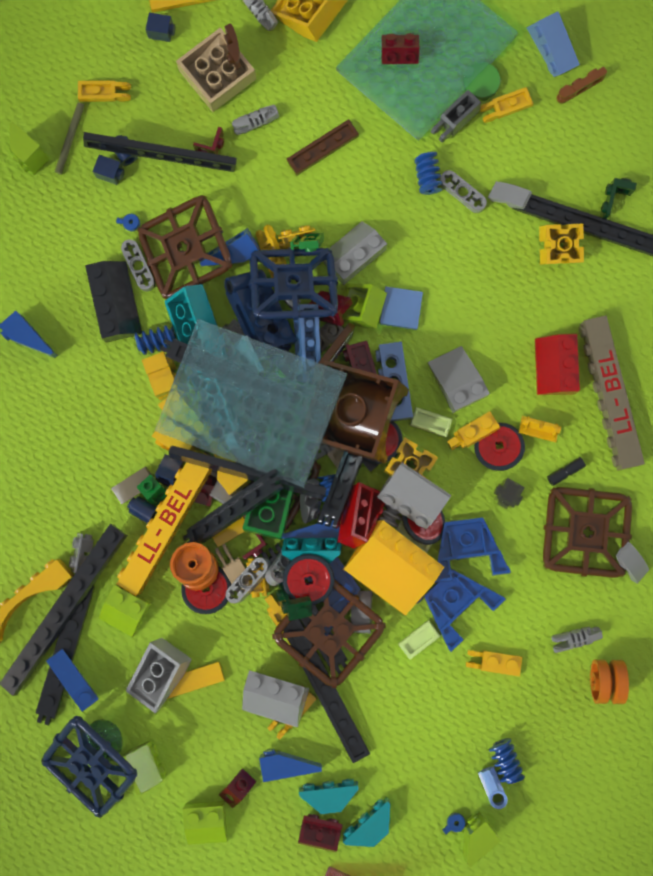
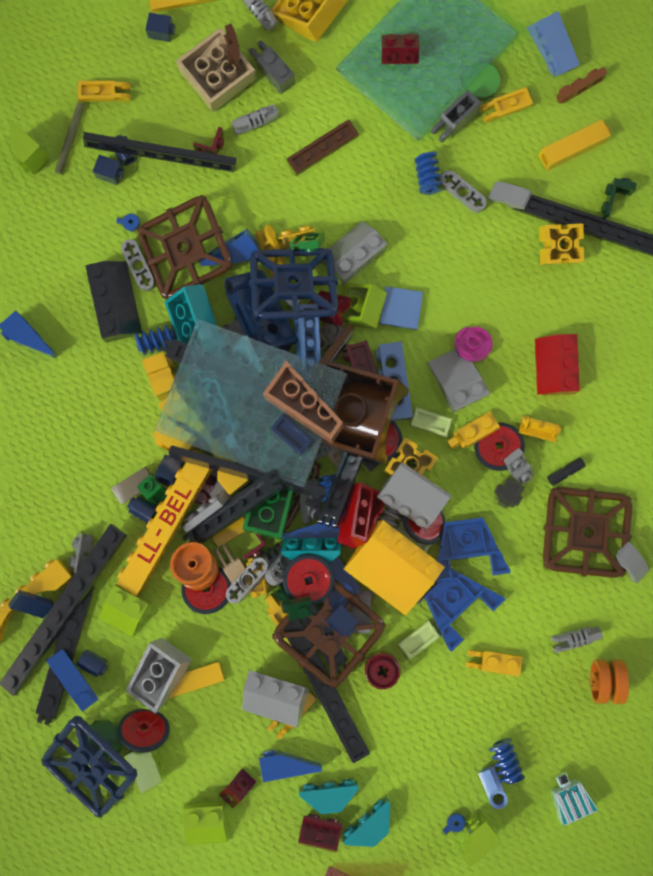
(31, 604): none -> dark blue tile
(92, 663): none -> dark blue brick
(155, 733): none -> red wheel
(205, 510): none -> light grey plate
(273, 67): none -> dark grey hinge
(292, 434): none -> dark blue tile
(298, 400): none -> nougat wedge
(341, 621): none -> dark blue brick
(386, 660): none -> dark red piece
(473, 343): none -> dark pink tile
(518, 467): none -> light grey slope
(571, 800): none -> torso
(574, 145): none -> yellow brick
(611, 393): dark tan brick -> none

